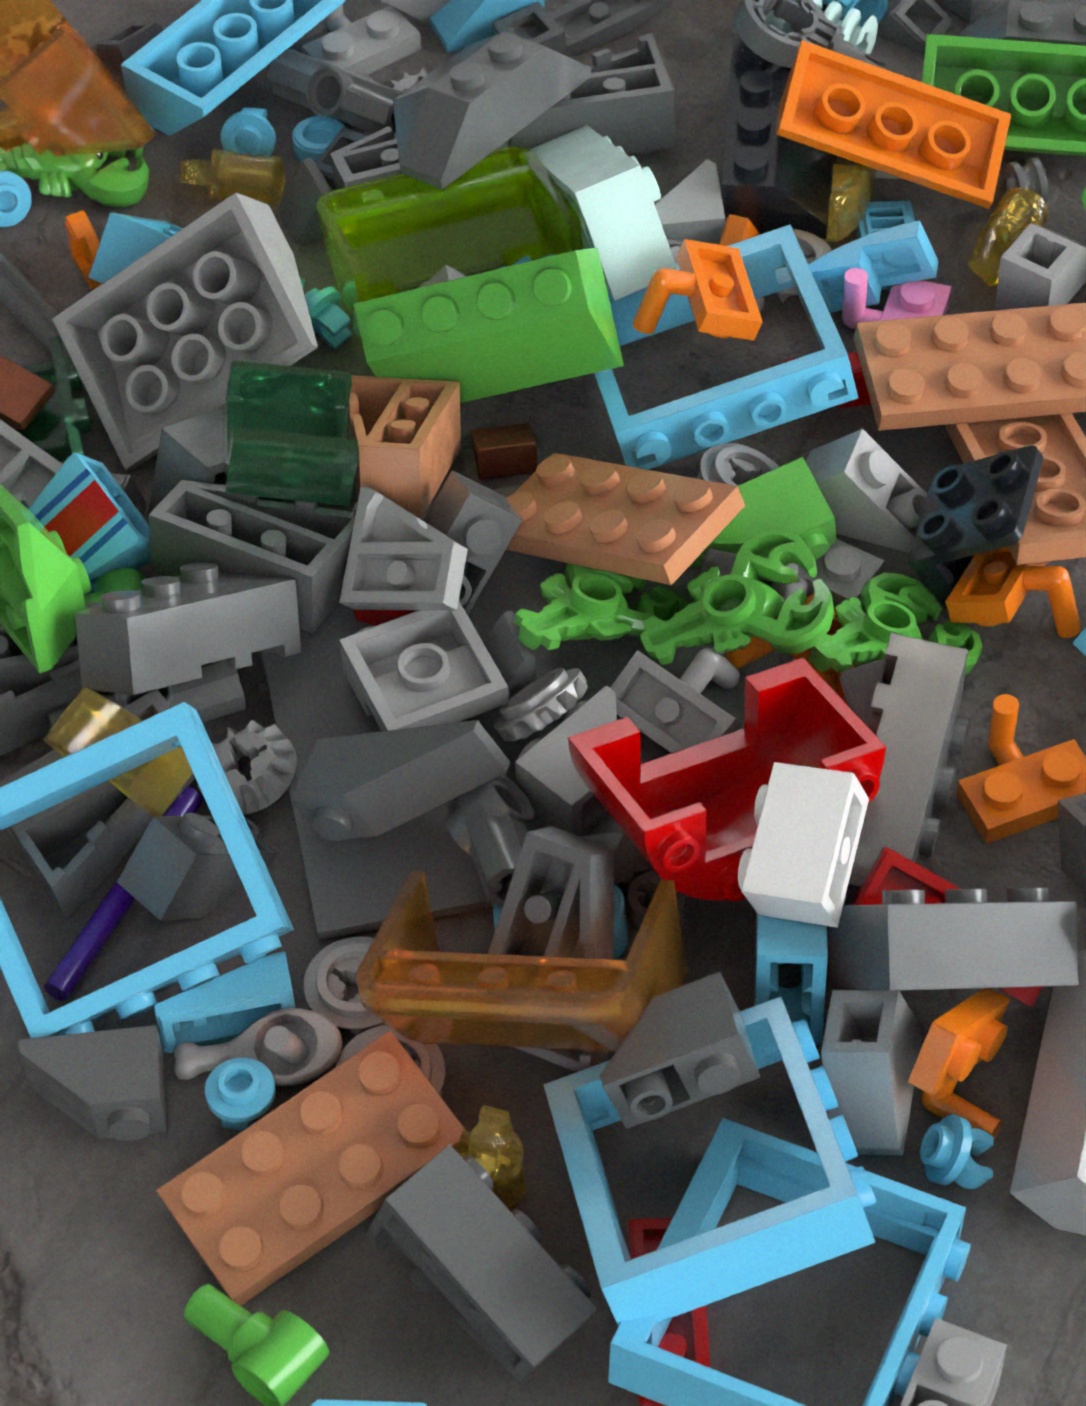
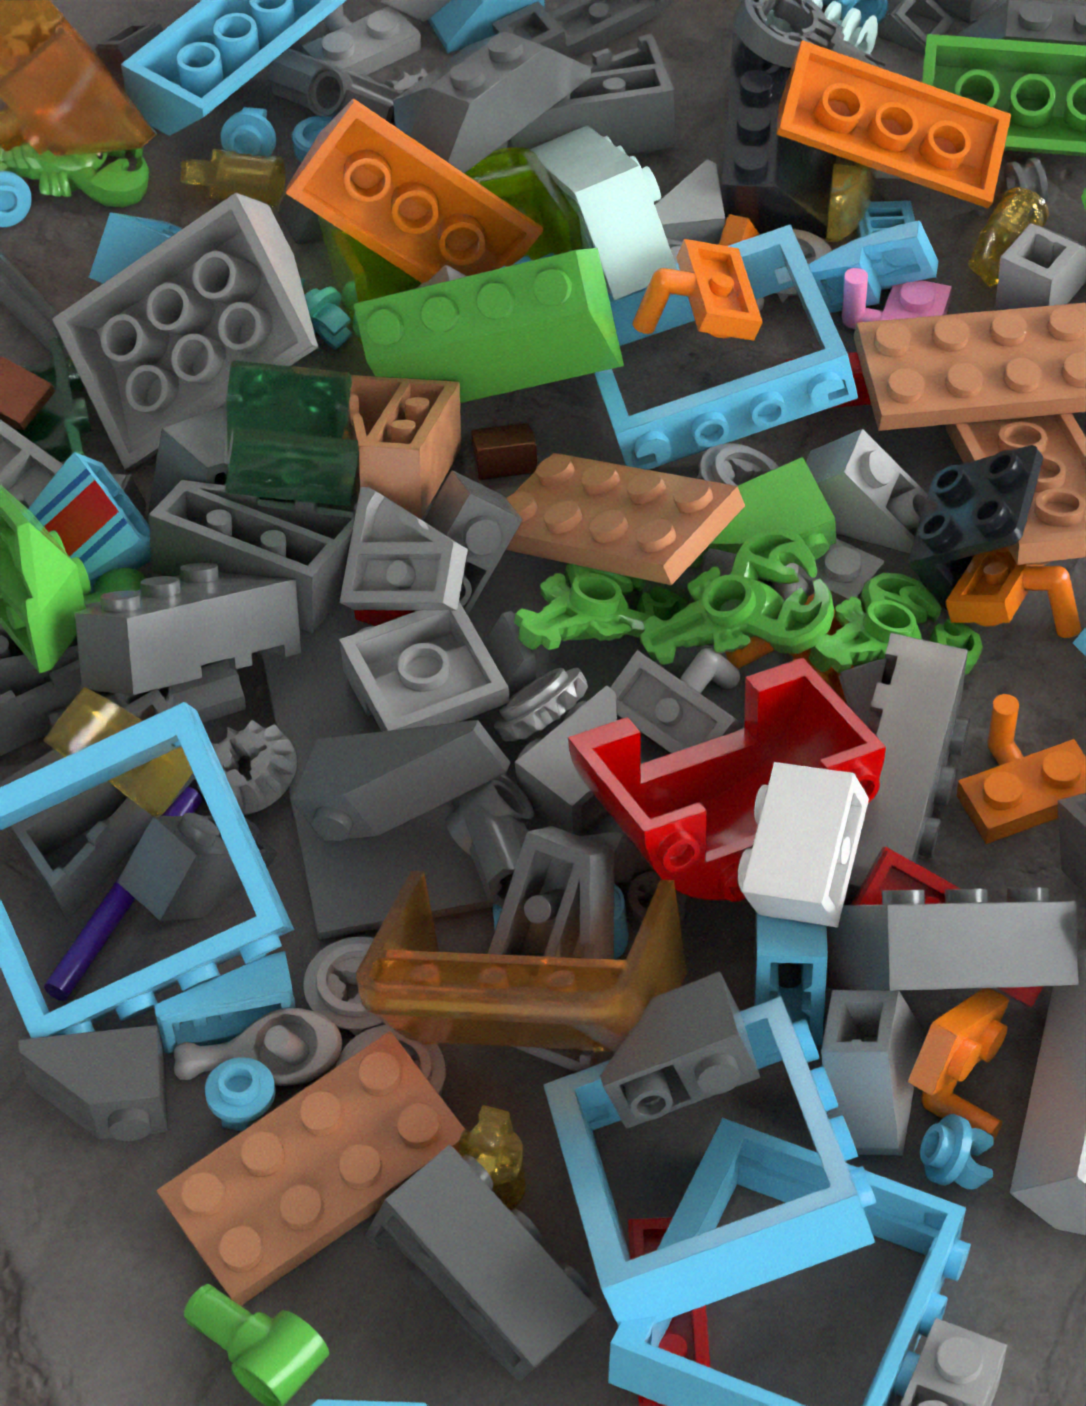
(82, 244): orange tile -> none
(407, 200): none -> orange slope

